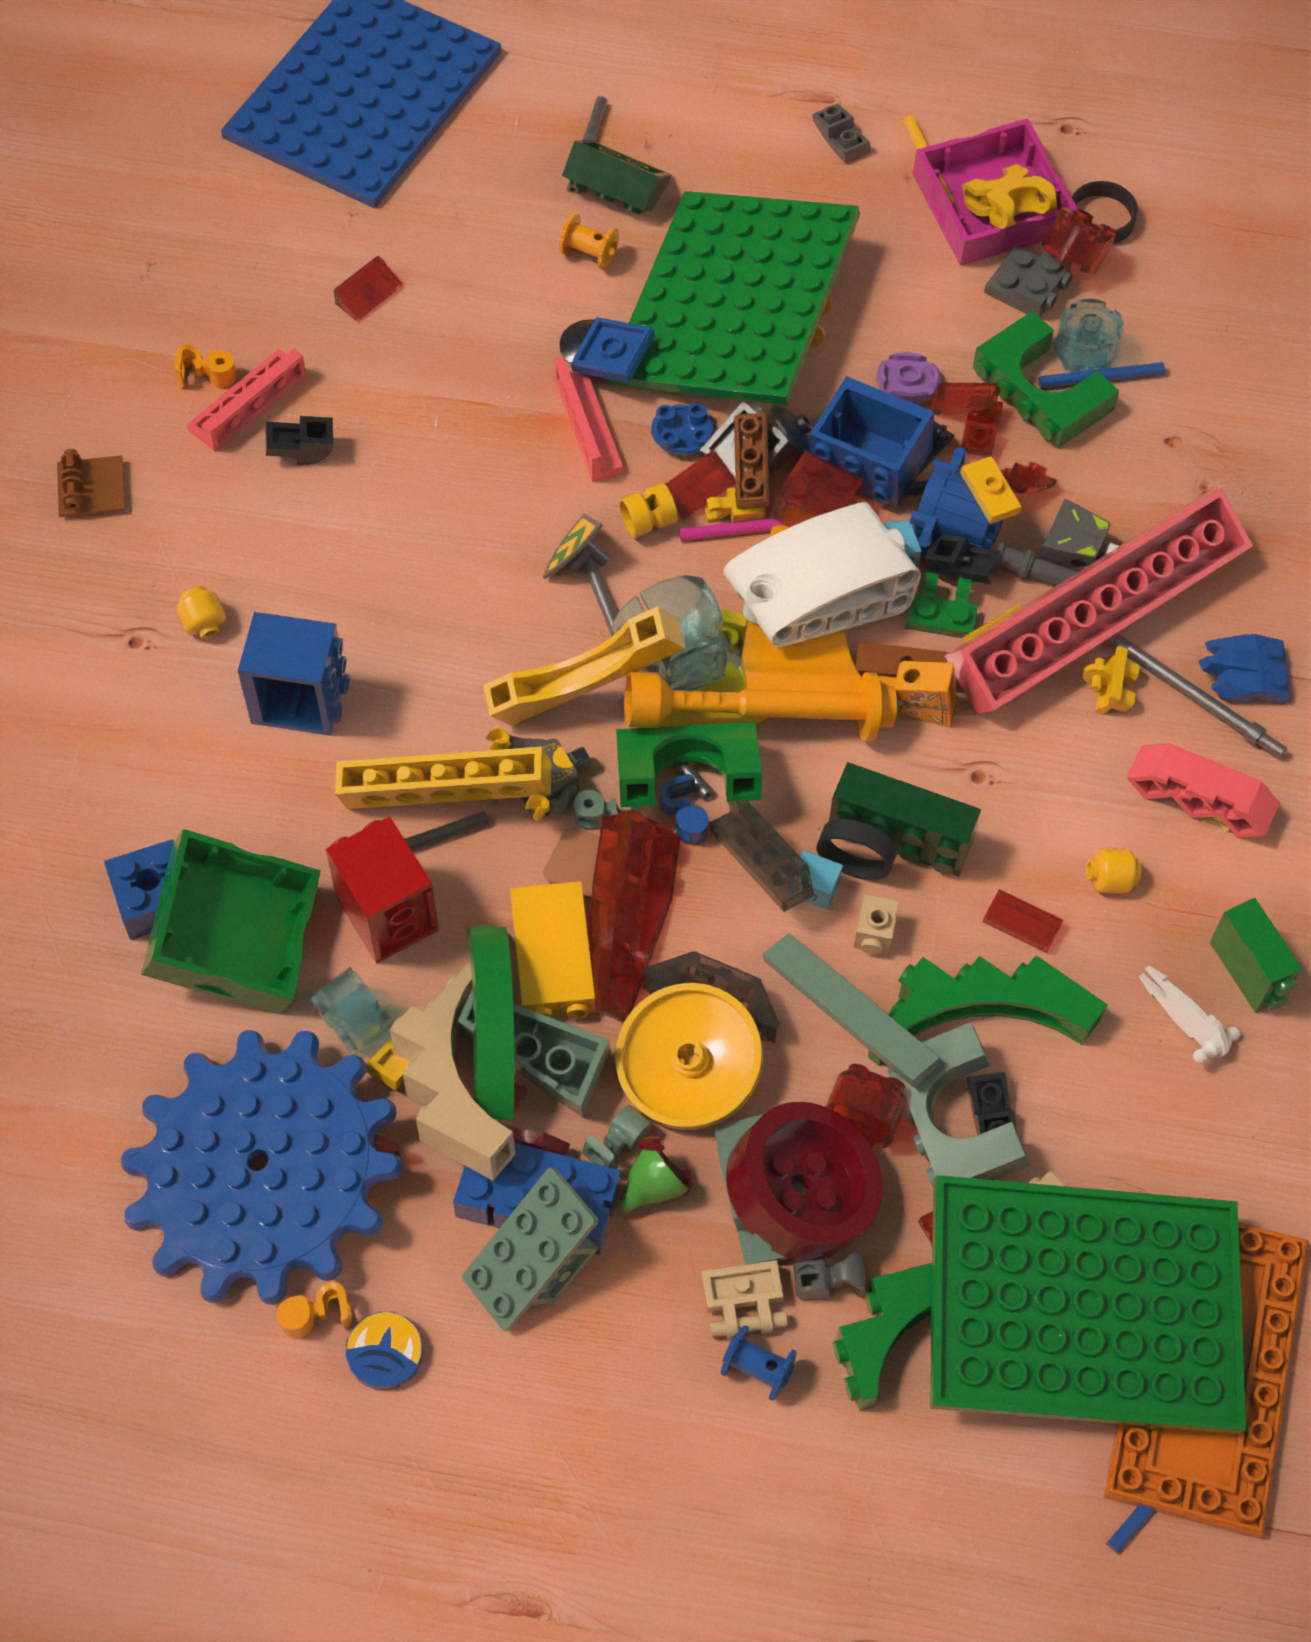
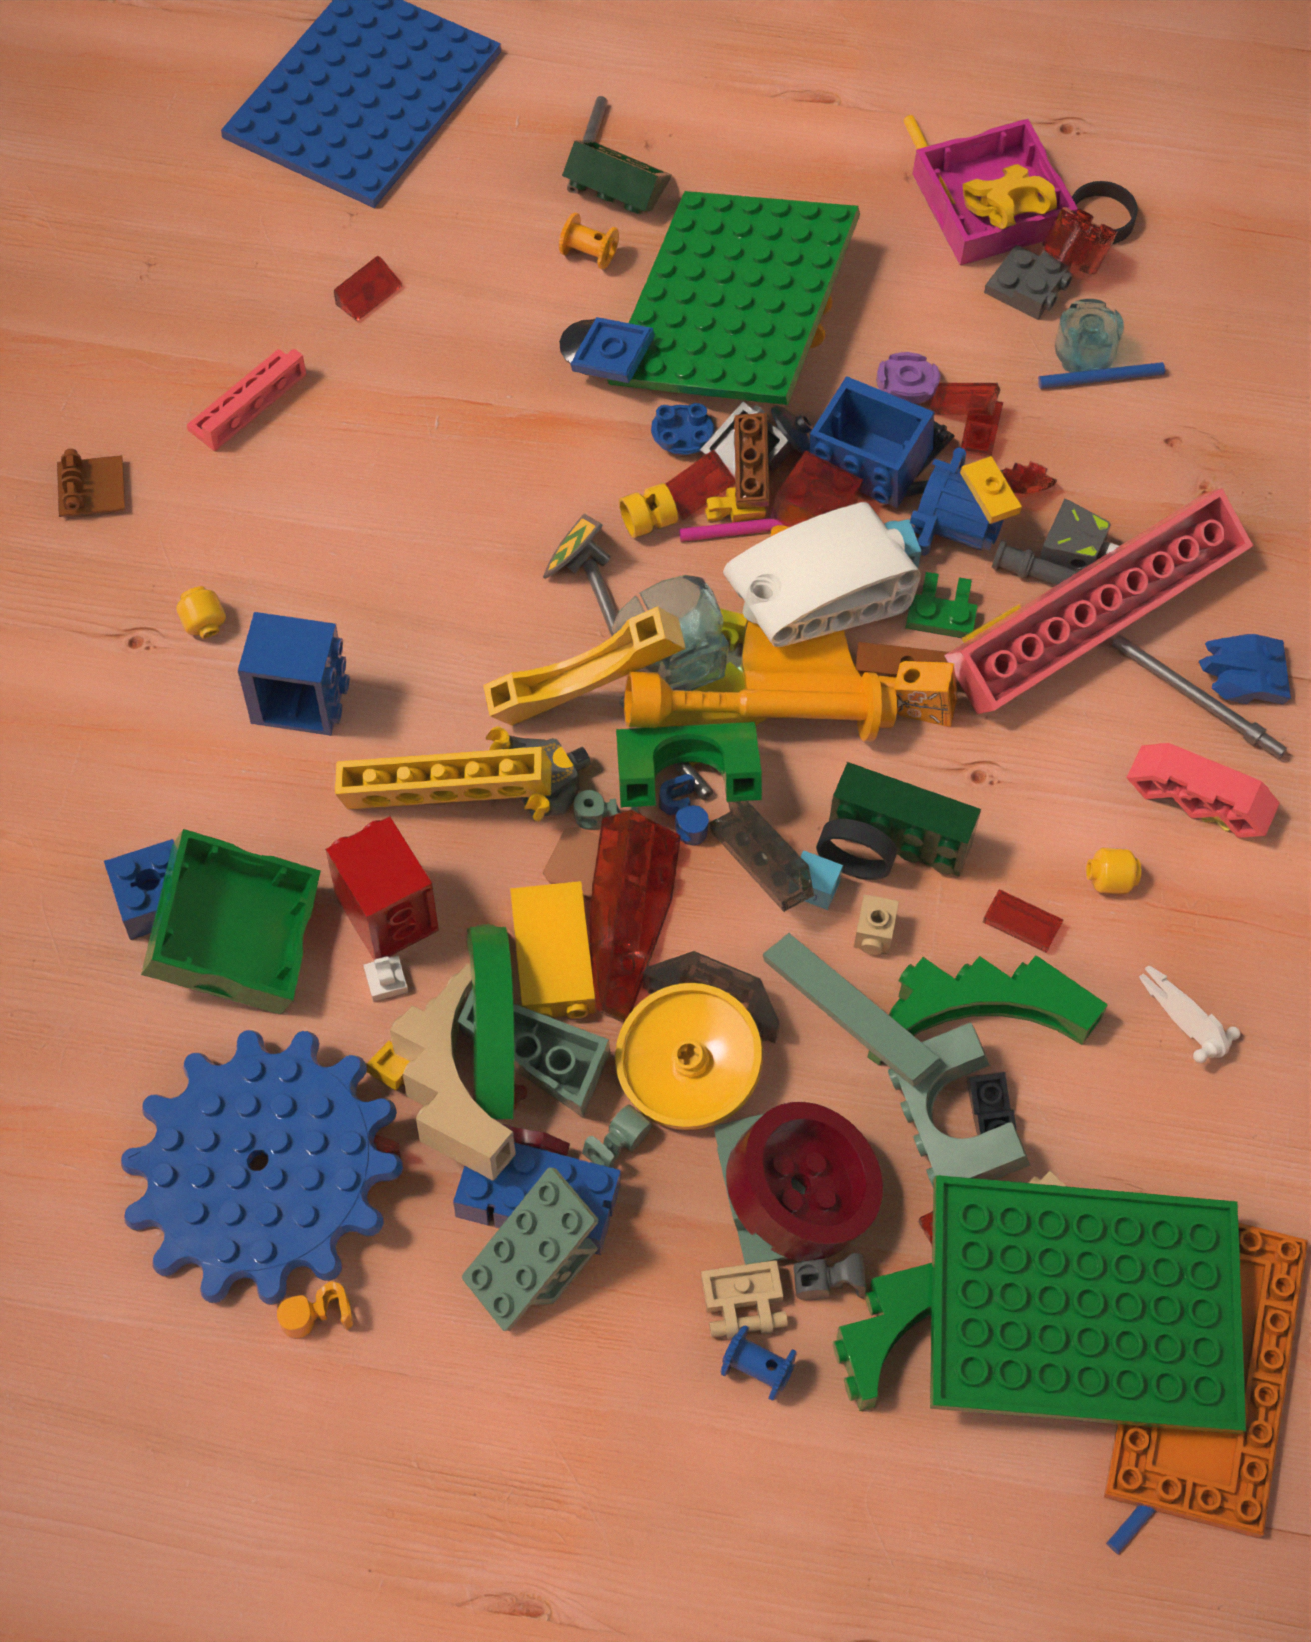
(217, 366): light orange leg -> none
(307, 441): black brick -> none
(351, 1010): clear light blue brick -> none
(384, 1350): tile -> none
(385, 978): none -> white tile
(447, 831): pearl dark grey bar -> none
(587, 422): coral fence -> none
(653, 1178): bright green hat -> none
(839, 132): dark grey slope -> none
(869, 1102): clear red brick -> none
(955, 558): black brick -> none
(1055, 414): green arch -> none
(1108, 678): yellow hips -> none
(1255, 956): green brick -> none

